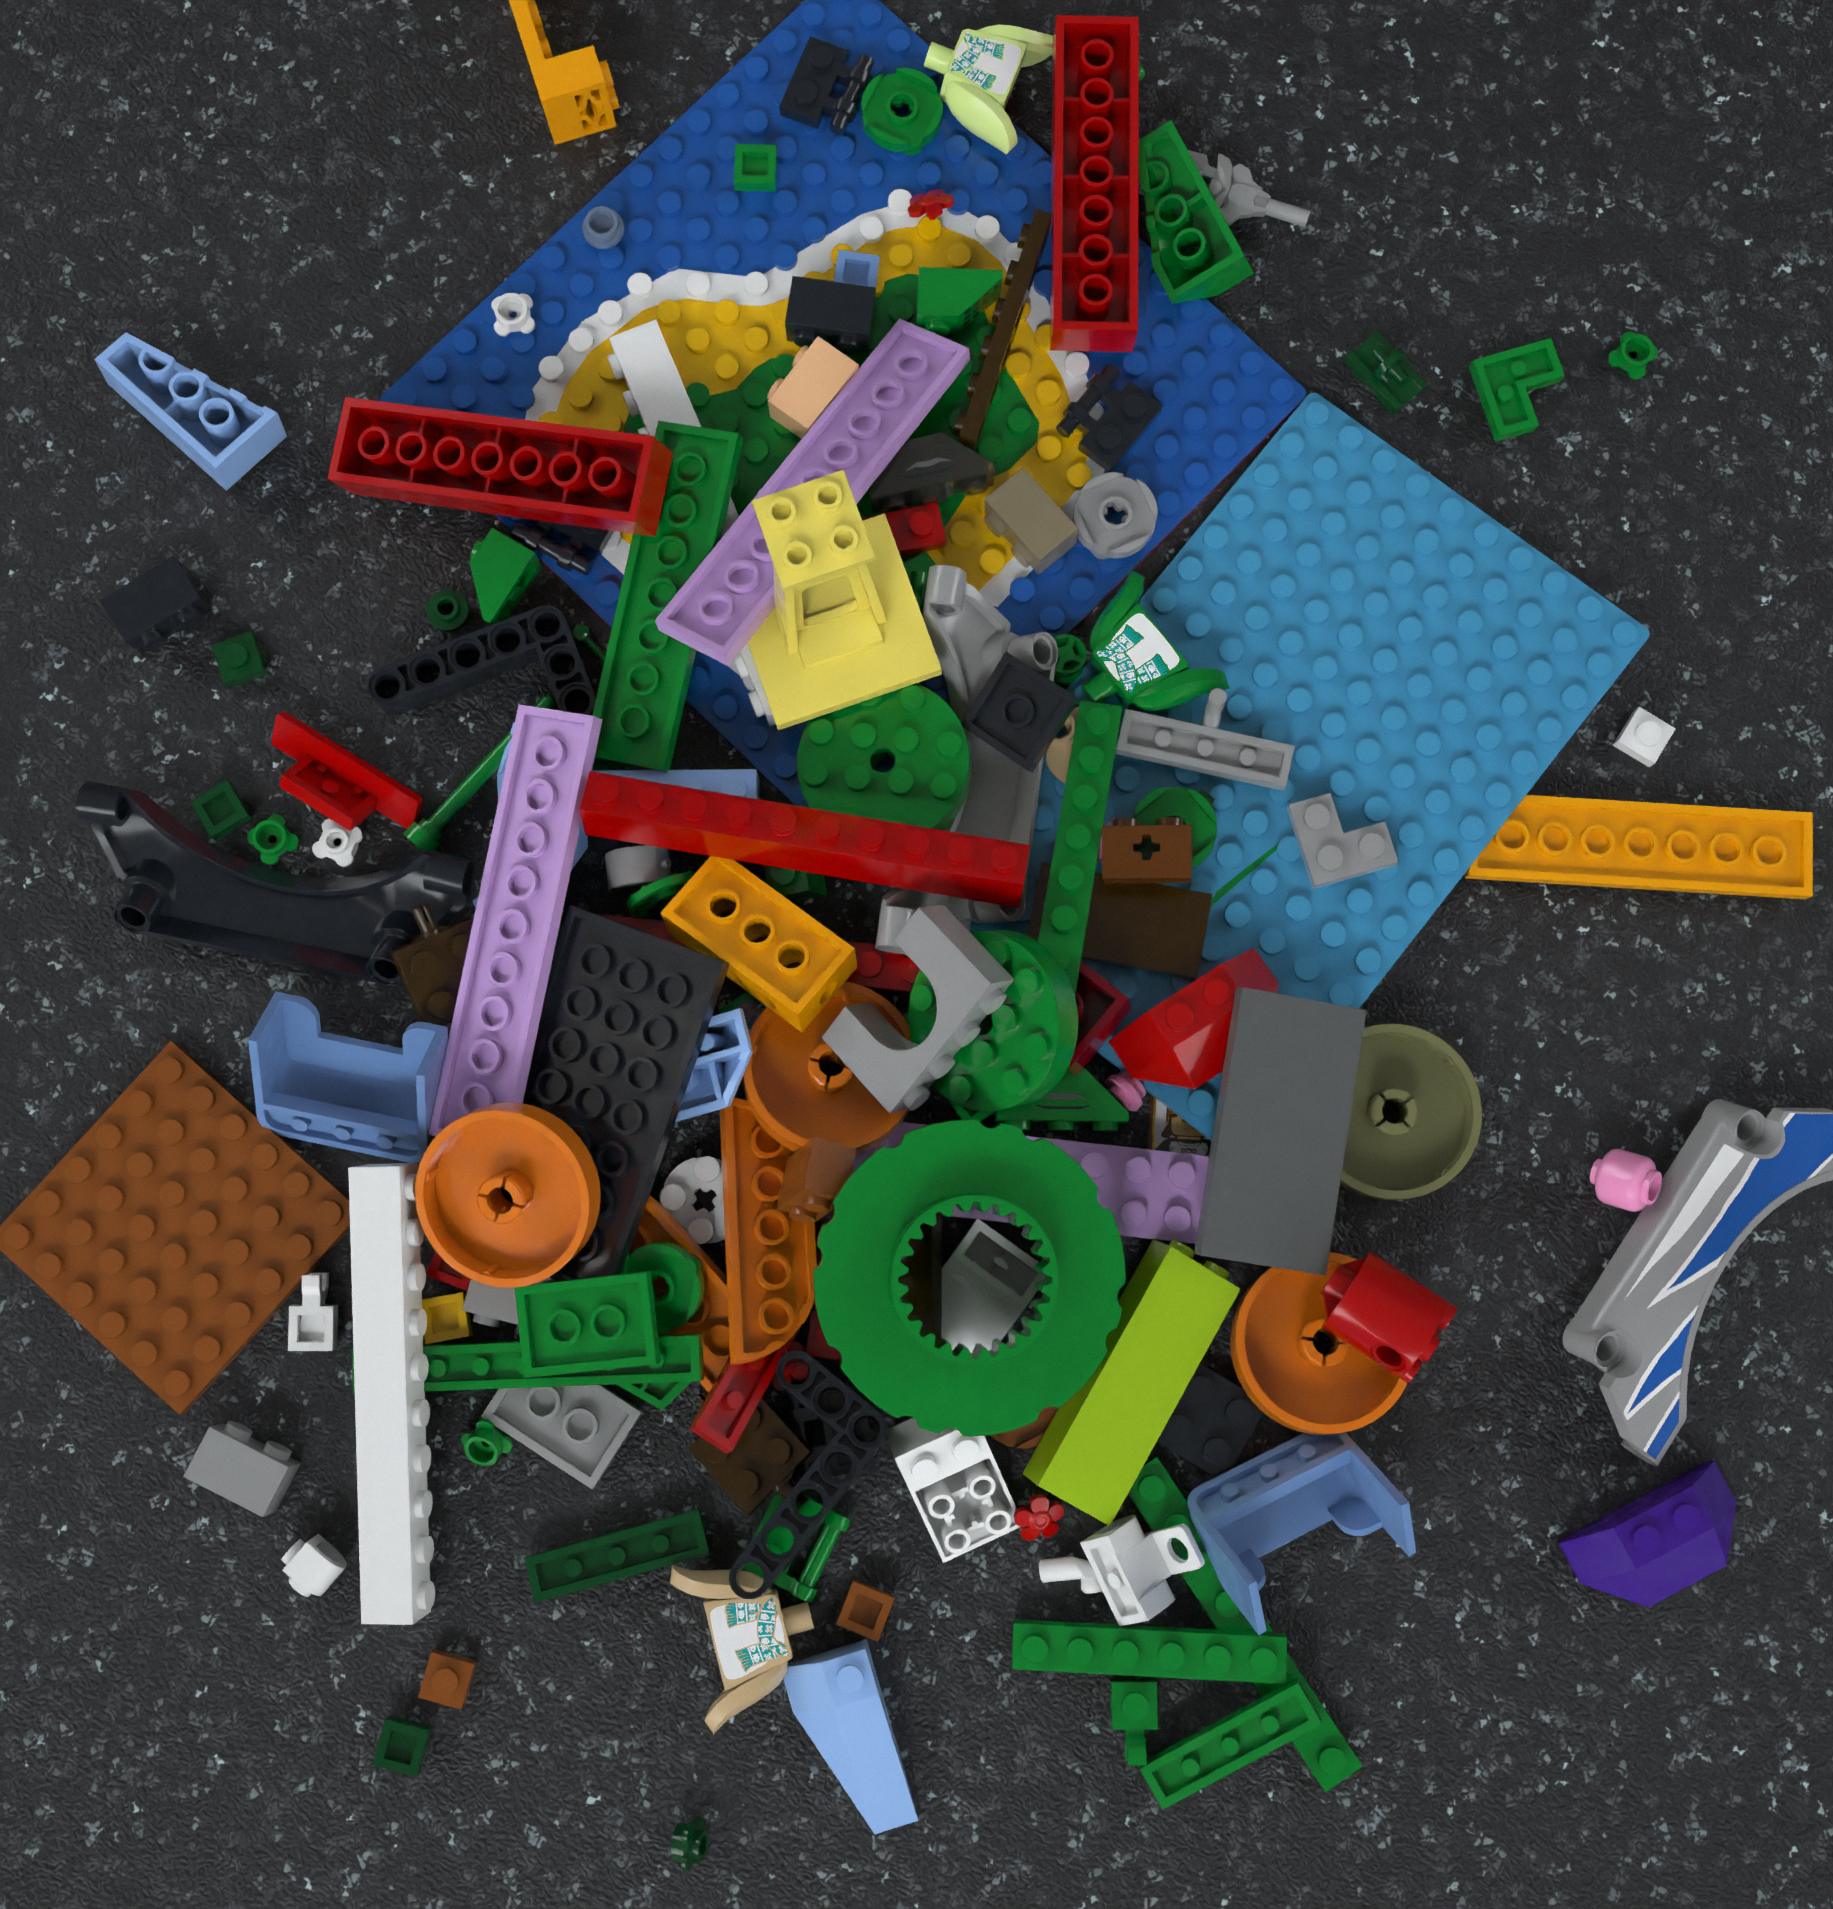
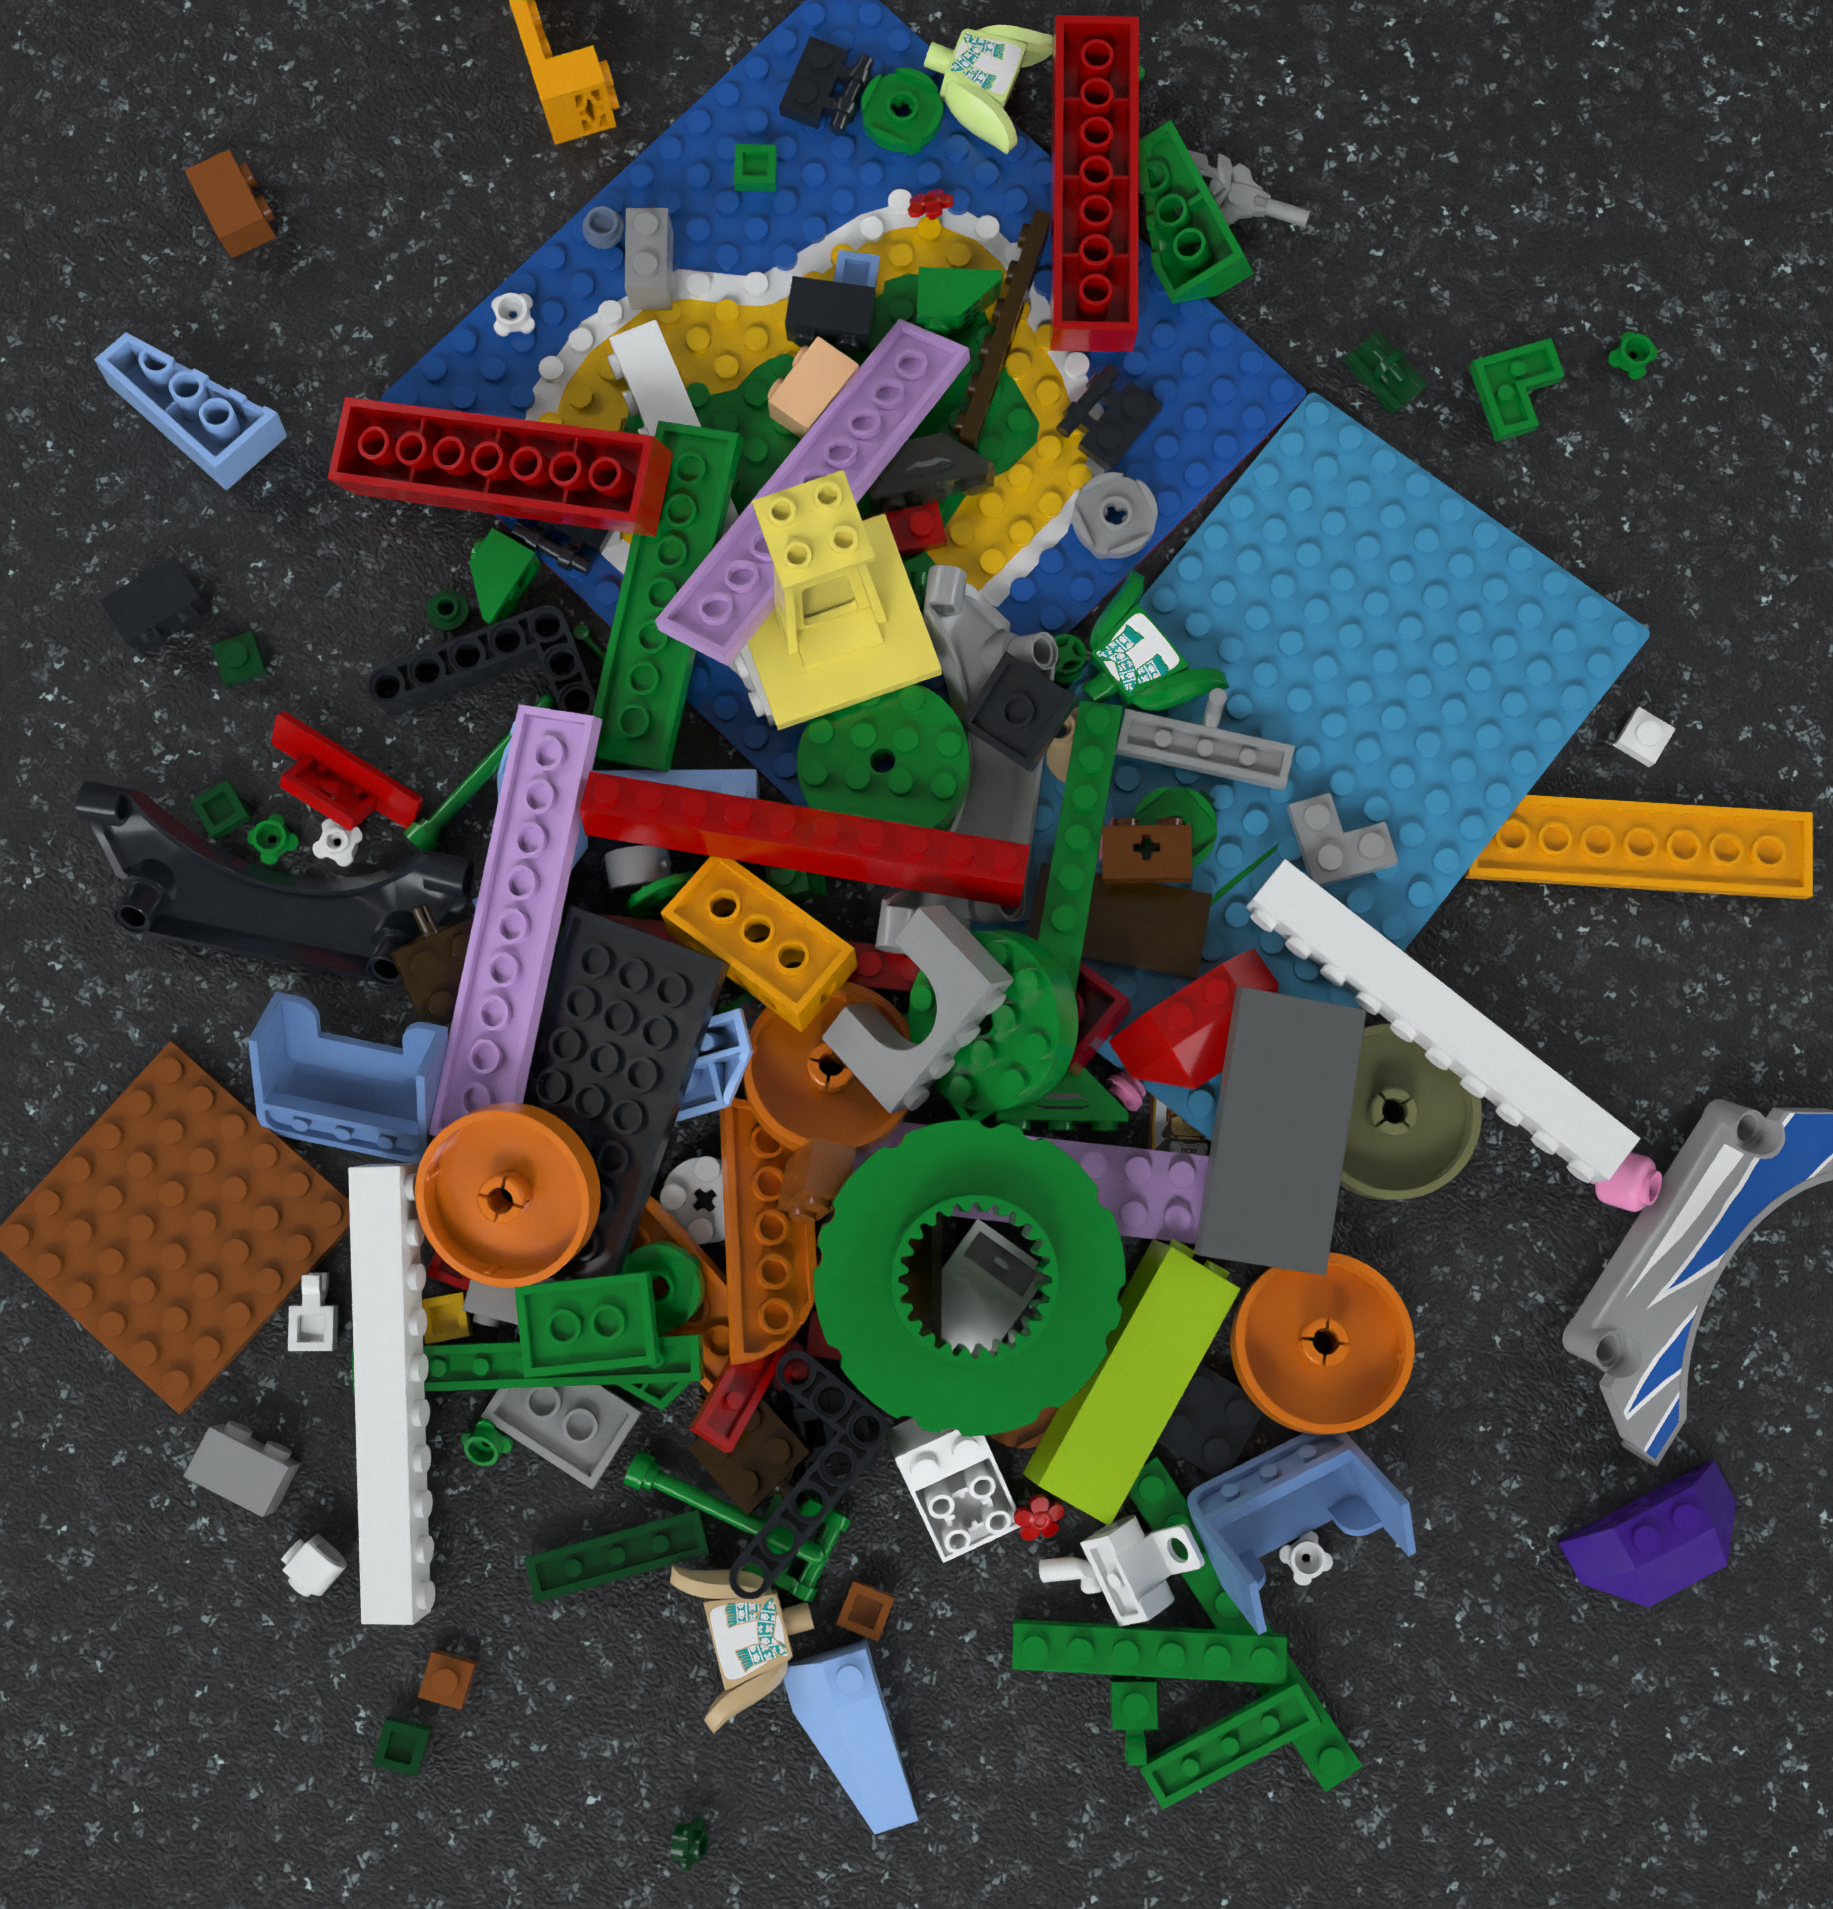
(230, 203): none -> dark orange brick
(647, 1474): none -> green piece
(649, 259): none -> light grey brick
(1029, 522): dark tan brick -> none
(1318, 1561): none -> white plate
(1385, 1314): red cylinder -> none
(1442, 1024): none -> white brick

